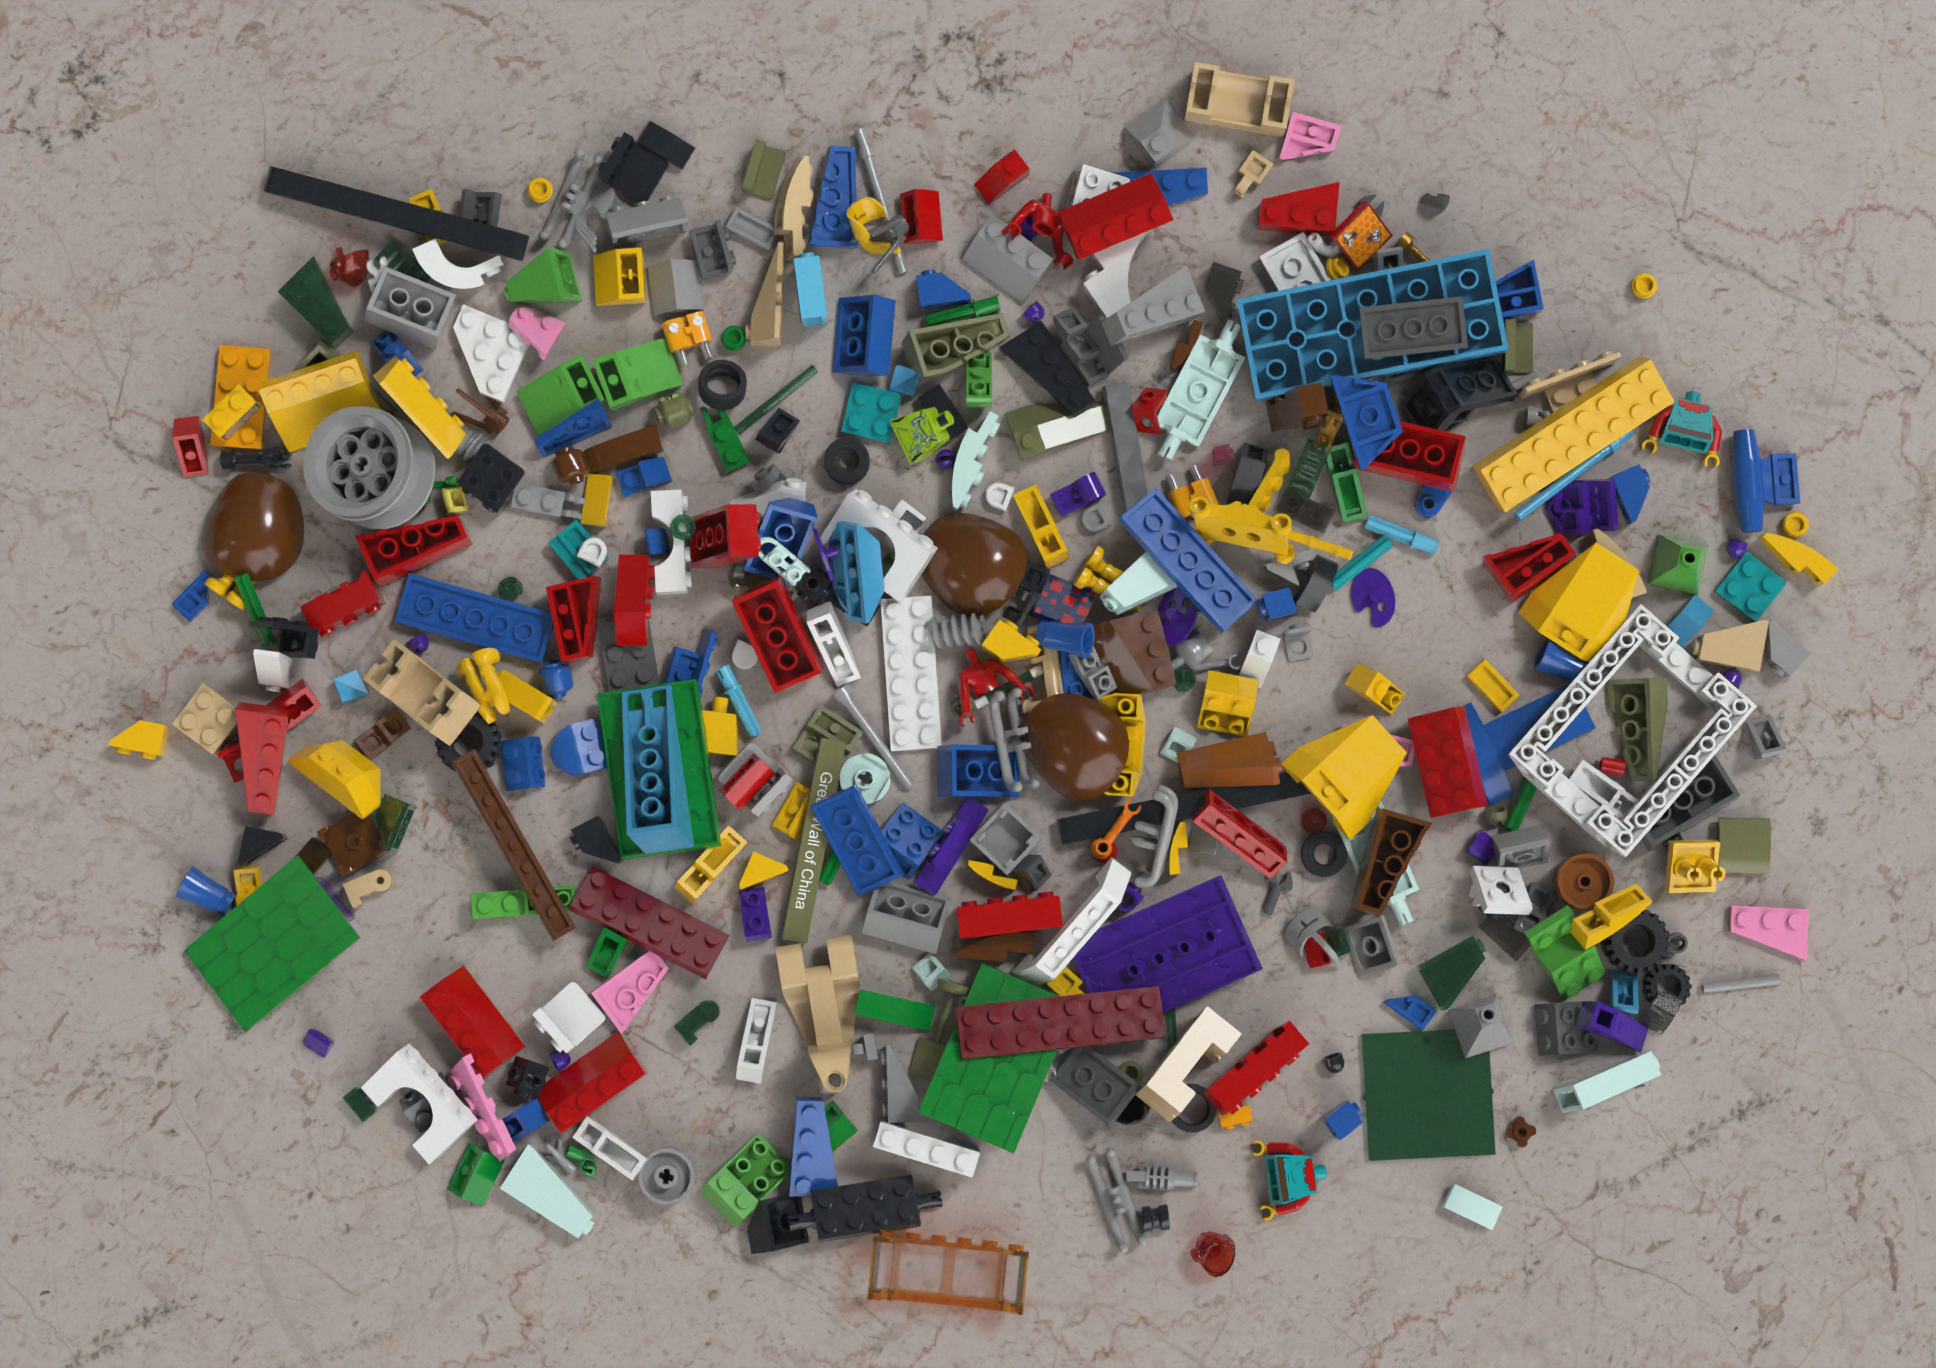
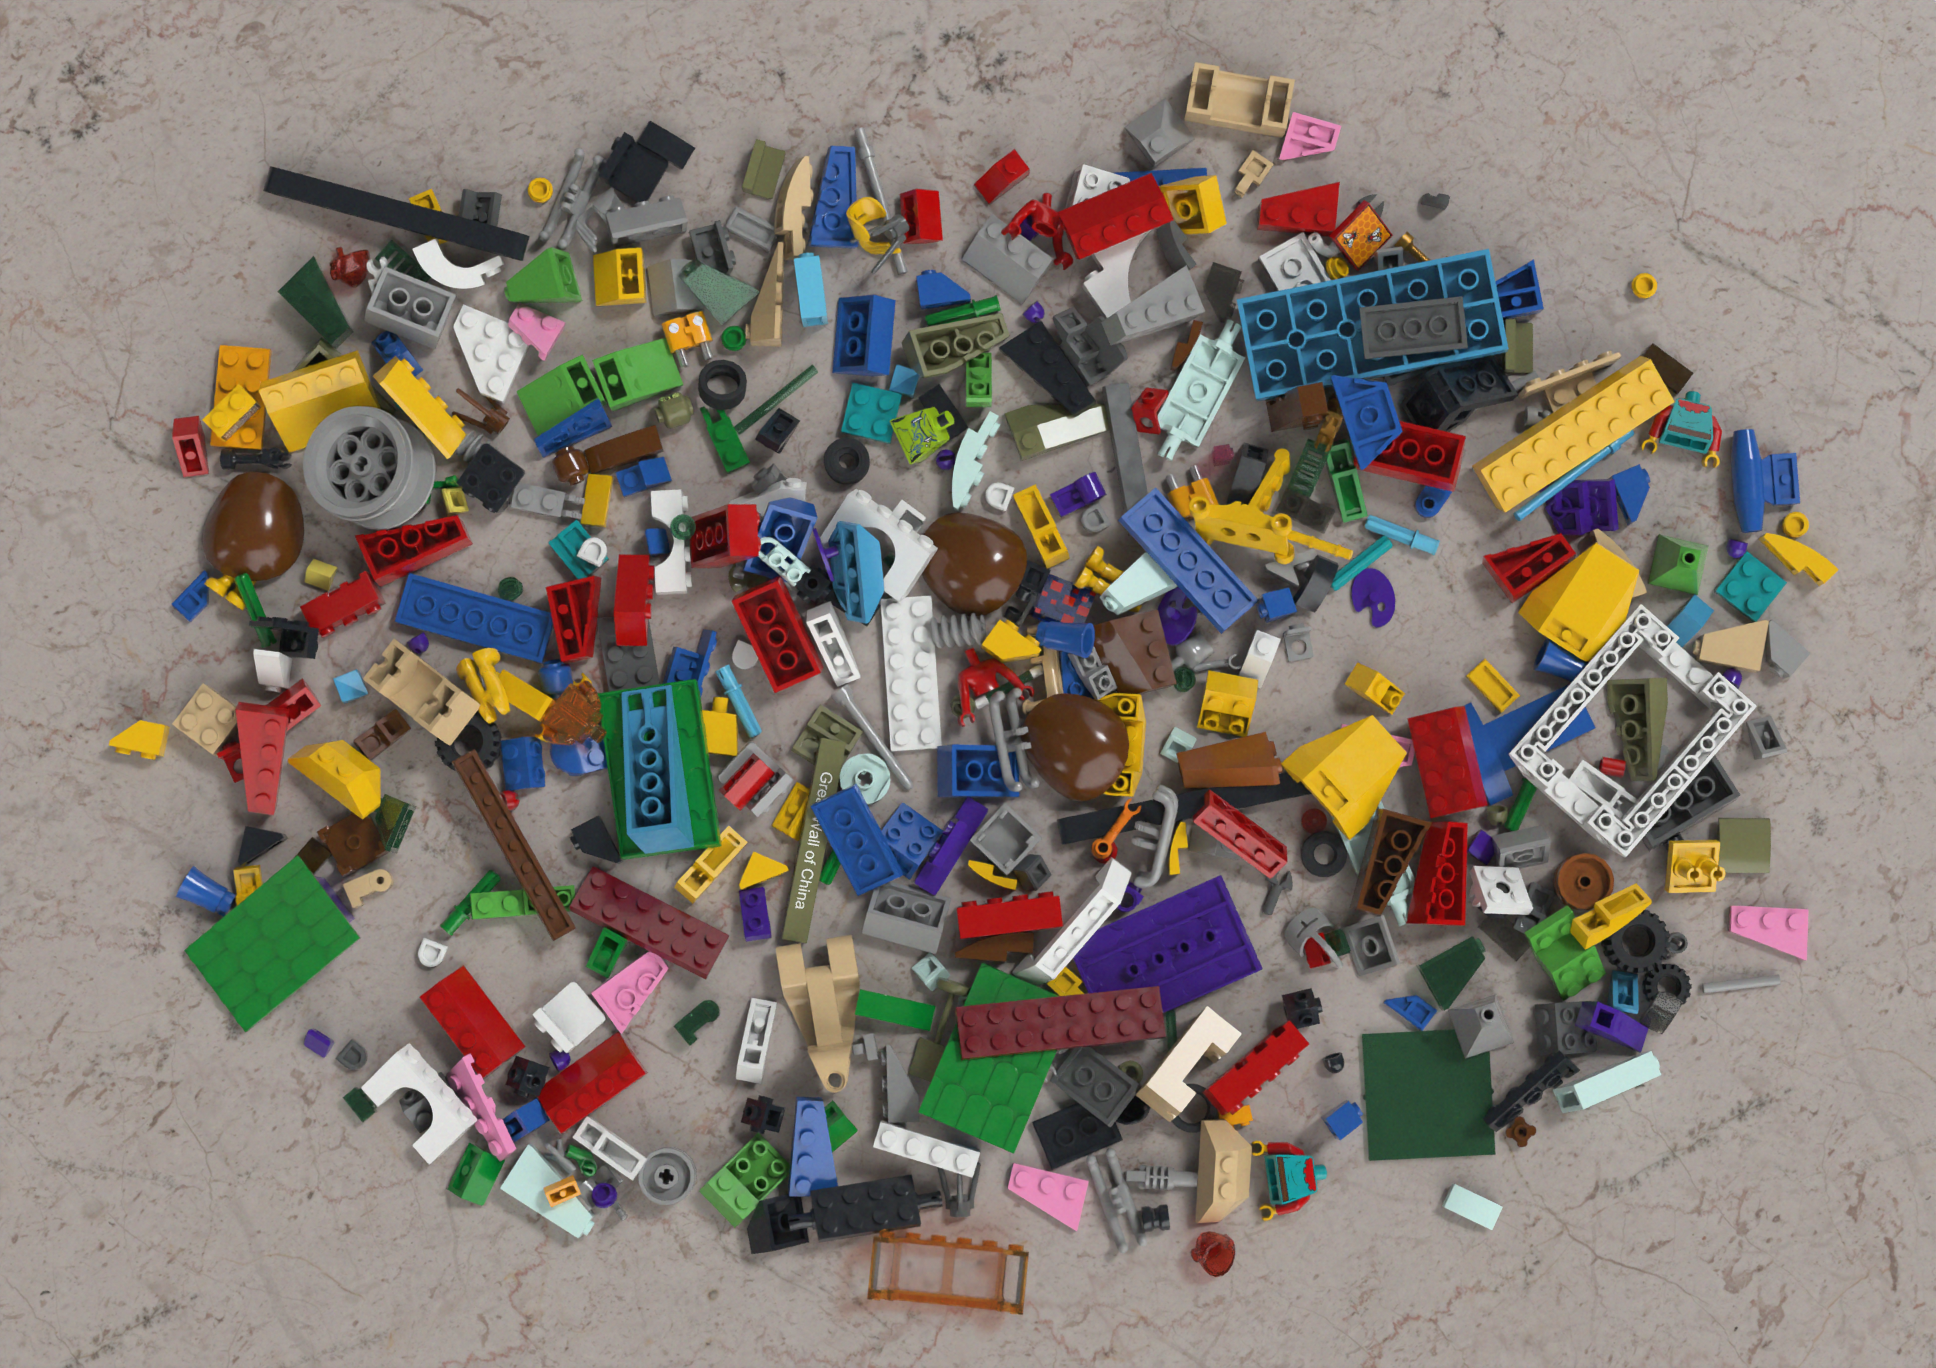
(320, 574): none -> light yellow slope
(353, 1055): none -> dark grey tile
(431, 953): none -> white tile
(463, 910): none -> green axle
(510, 799): none -> red hinge
(562, 1191): none -> light orange piece
(574, 716): none -> clear orange torso
(602, 1175): none -> light grey helmet
(604, 1195): none -> dark purple plate
(717, 290): none -> clear green slope
(762, 1115): none -> black brick
(960, 1203): none -> dark grey plant
(1051, 1192): none -> bright pink wing
(1073, 1134): none -> black tile
(1171, 242): none -> dark grey slope
(1195, 204): none -> yellow slope
(1221, 1171): none -> tan wedge
(1302, 1008): none -> black brick
(1441, 877): none -> red wedge
(1531, 1090): none -> black wing
(1670, 370): none -> dark brown tile

